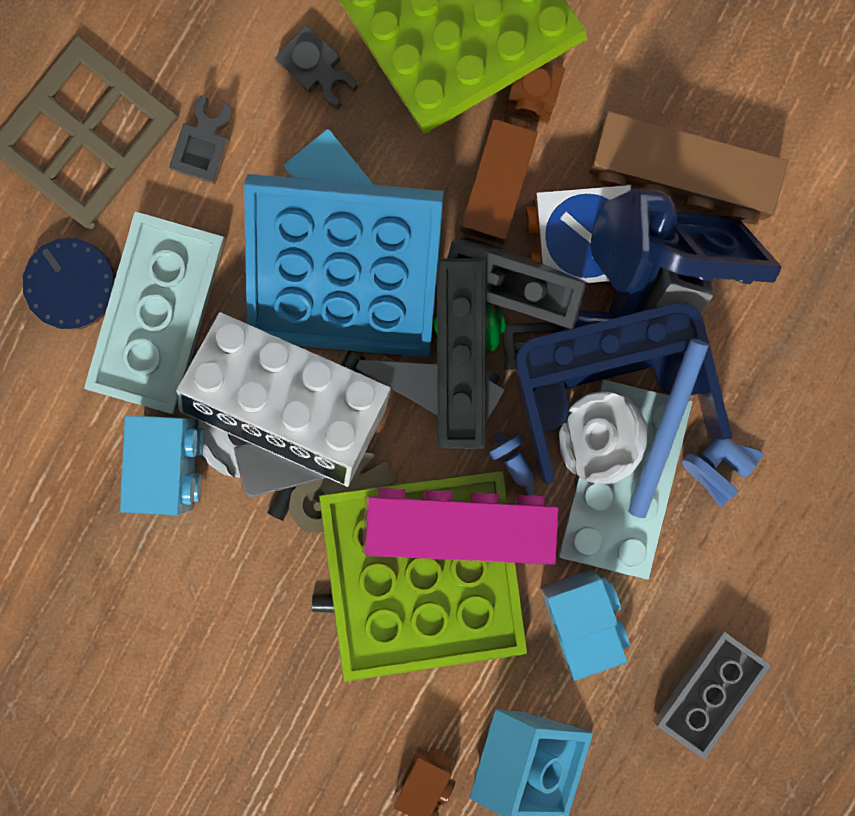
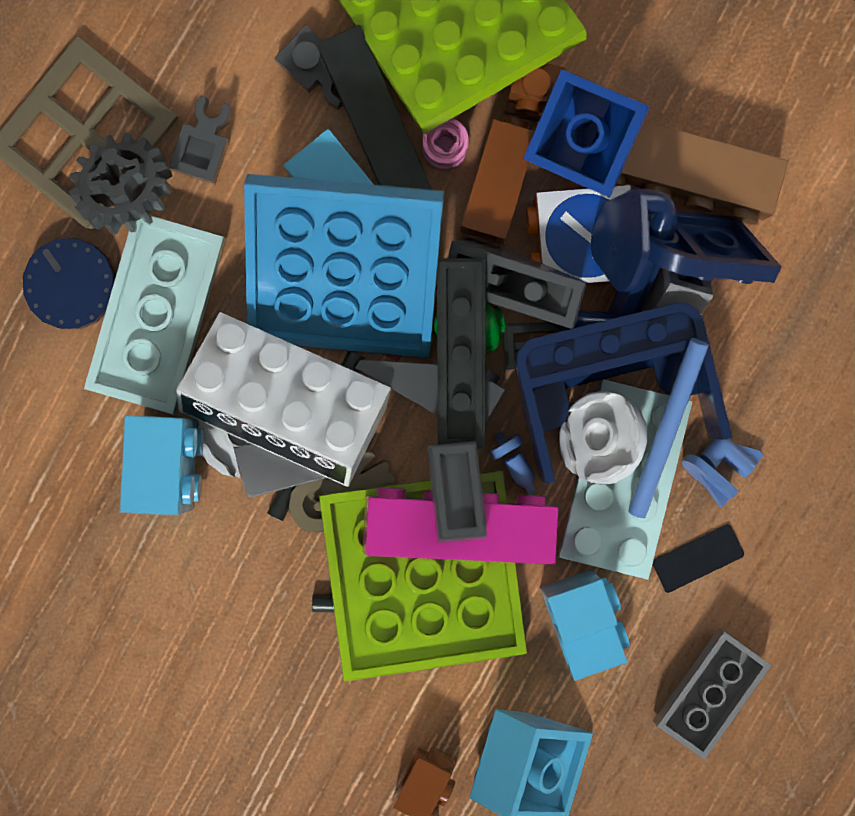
(121, 181): none -> dark grey gear
(372, 110): none -> pearl dark grey tile
(444, 152): none -> bright pink wheel
(456, 492): none -> dark grey tile
(586, 133): none -> blue slope
(698, 558): none -> black sticker

